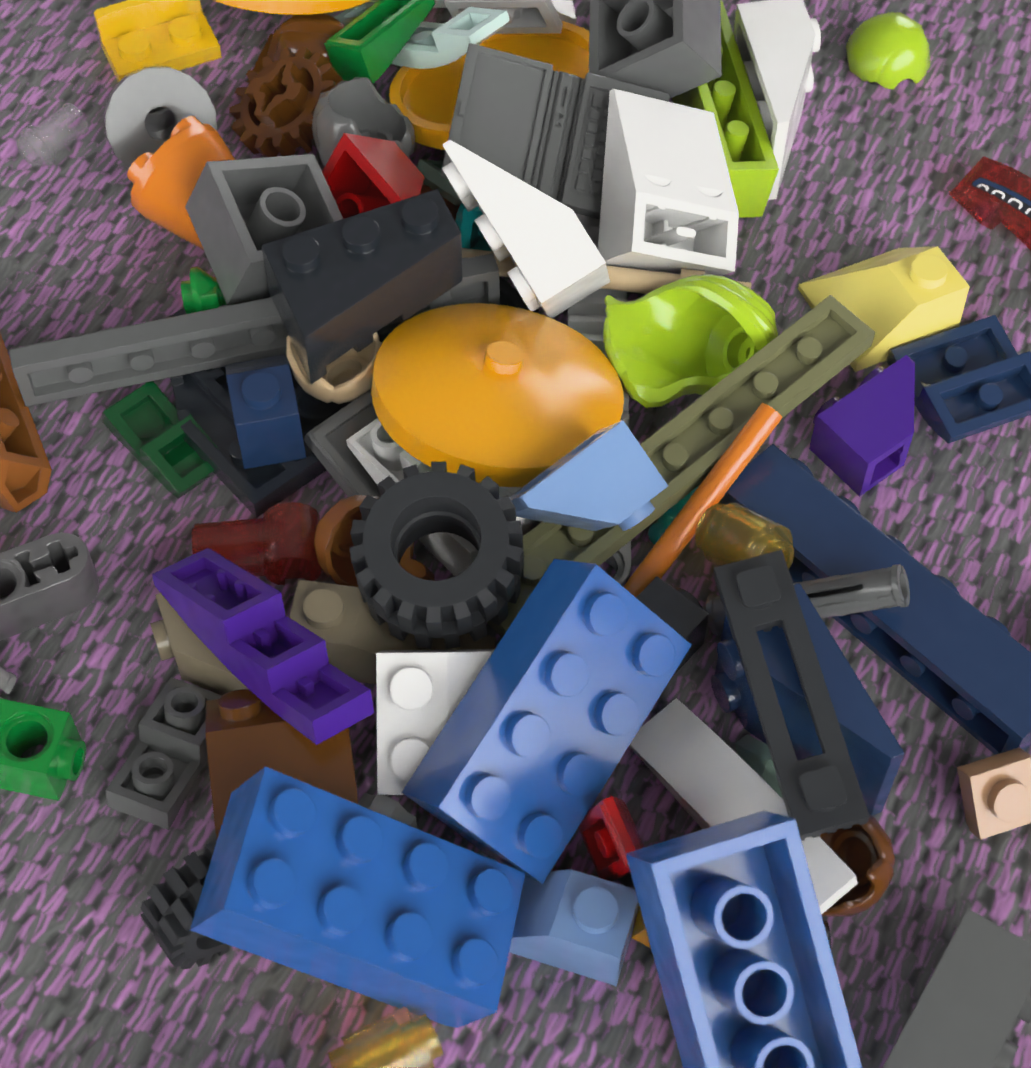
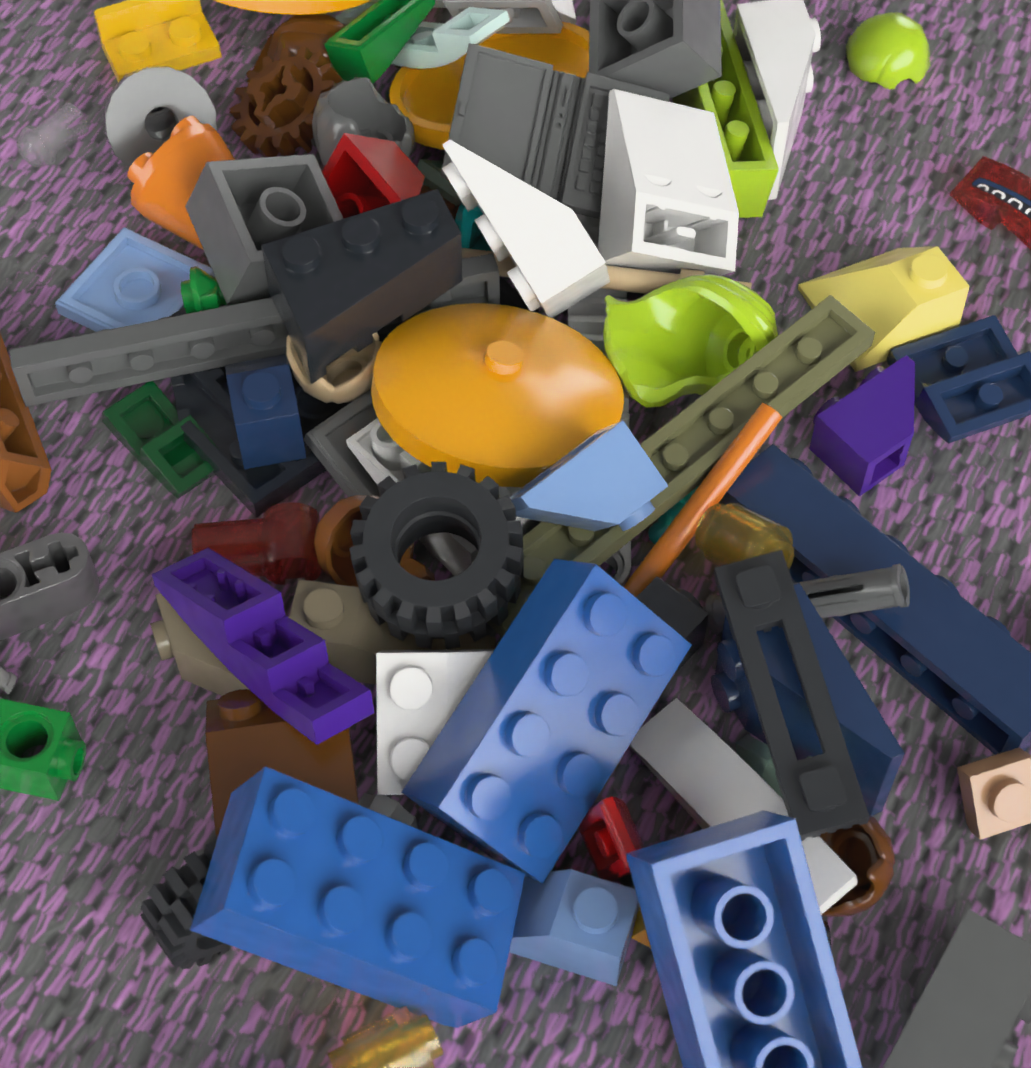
(128, 284): none -> light blue tile
(166, 758): dark grey slope -> none

